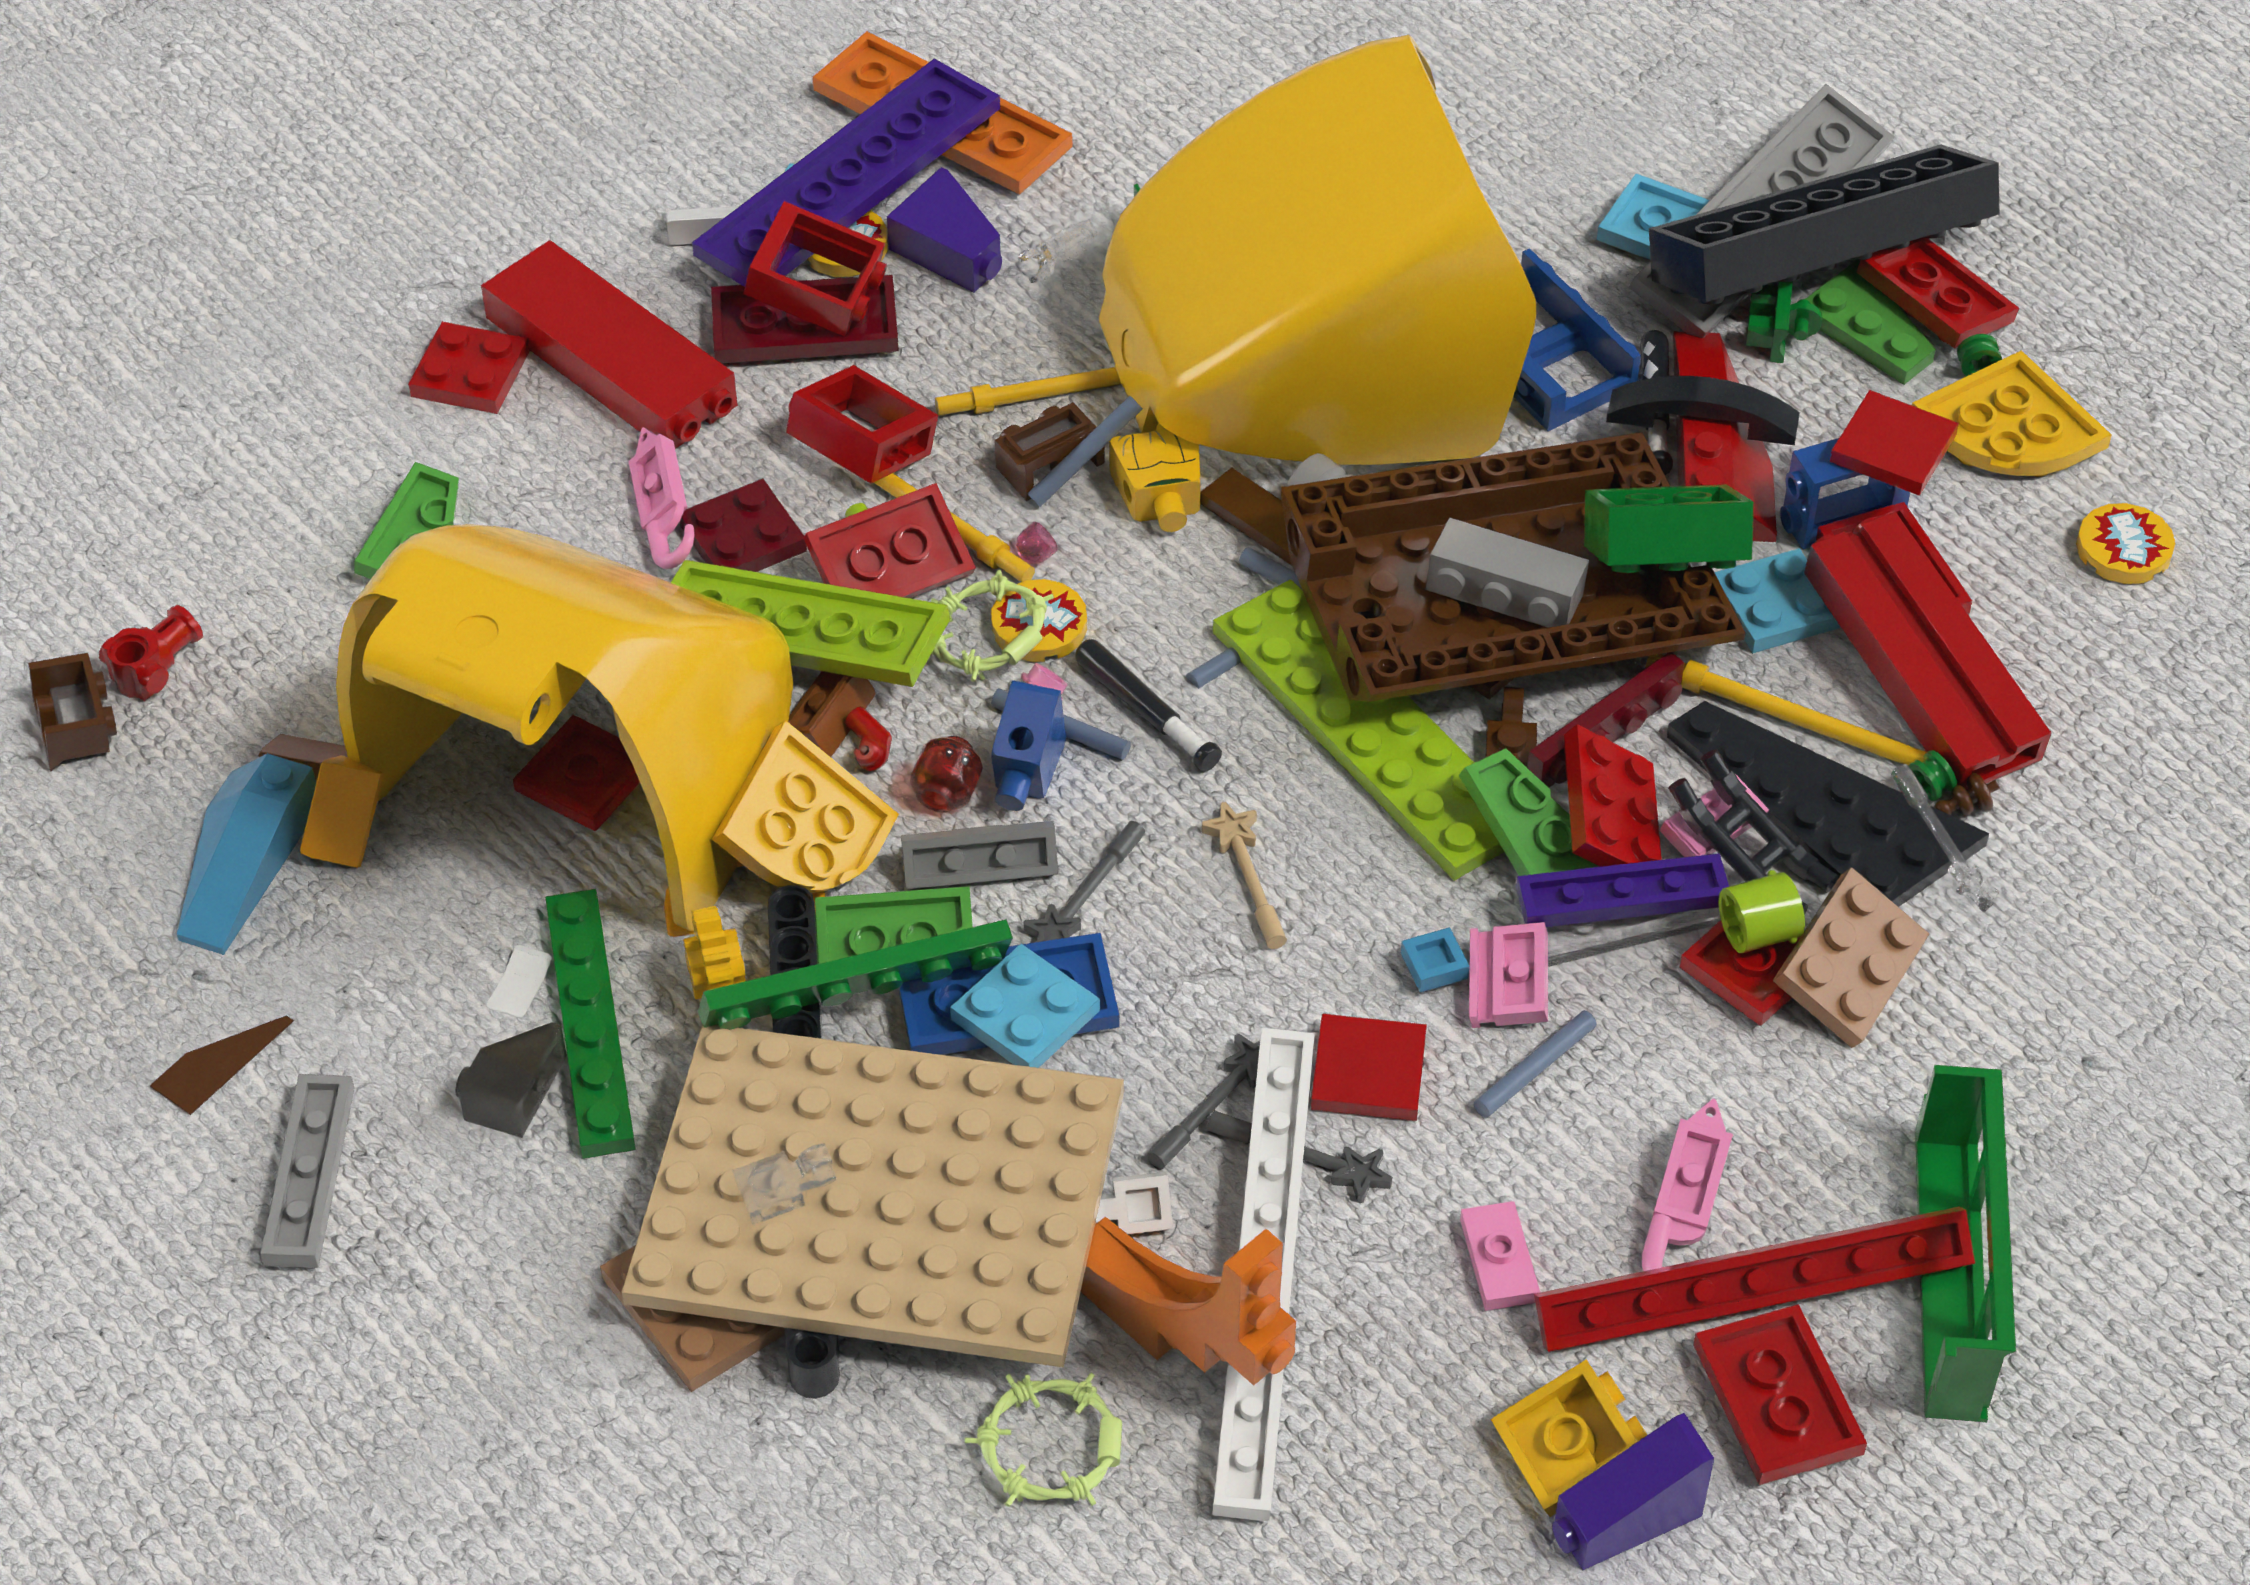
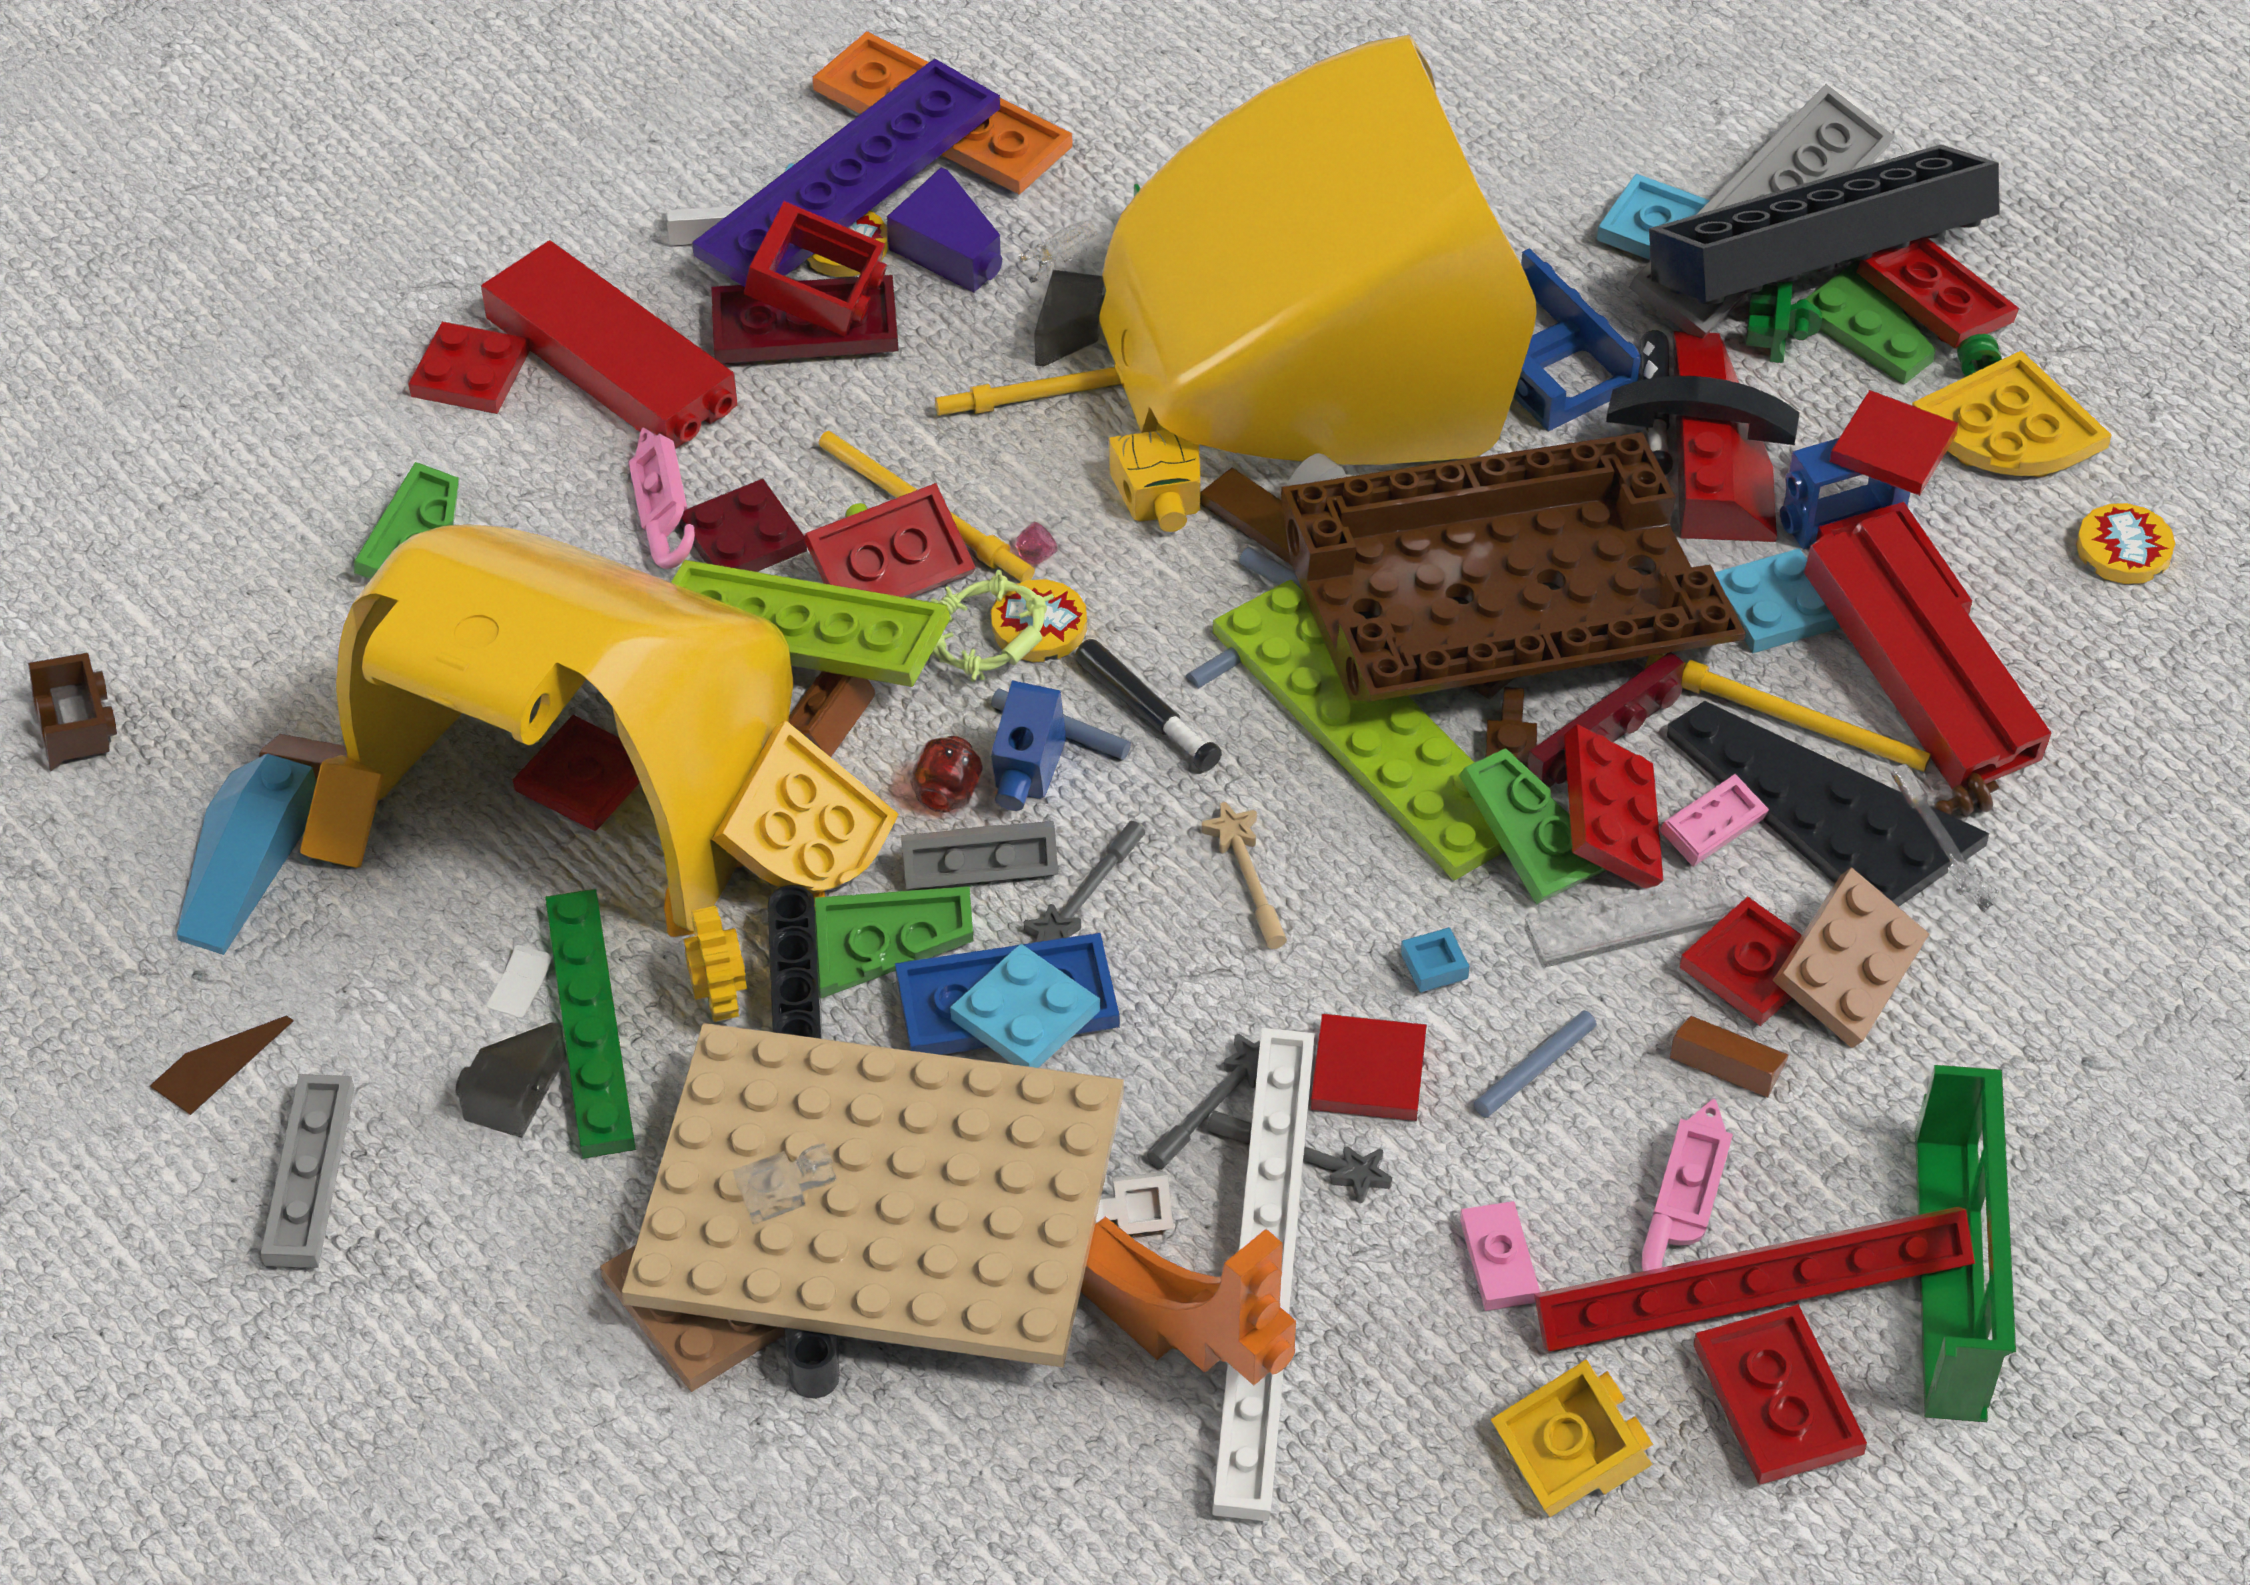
(141, 656): red connector -> none
(841, 978): green plate -> none
(874, 737): red arm -> none
(903, 424): red window -> none
(1041, 443): reddish brown window -> none
(1044, 677): bright pink plate -> none
(1068, 316): none -> clear smoke slope
(1077, 1488): yellowish green piece -> none
(1085, 451): sand blue bar -> none
(1506, 574): light grey brick -> none
(1509, 975): bright pink plate -> none
(1622, 890): dark purple plate -> none
(1636, 1495): dark purple slope -> none
(1668, 527): green brick -> none
(1728, 1055): none -> dark orange slope
(1745, 809): black piece -> none
(1762, 912): lime piece -> none
(1934, 774): green bush -> none

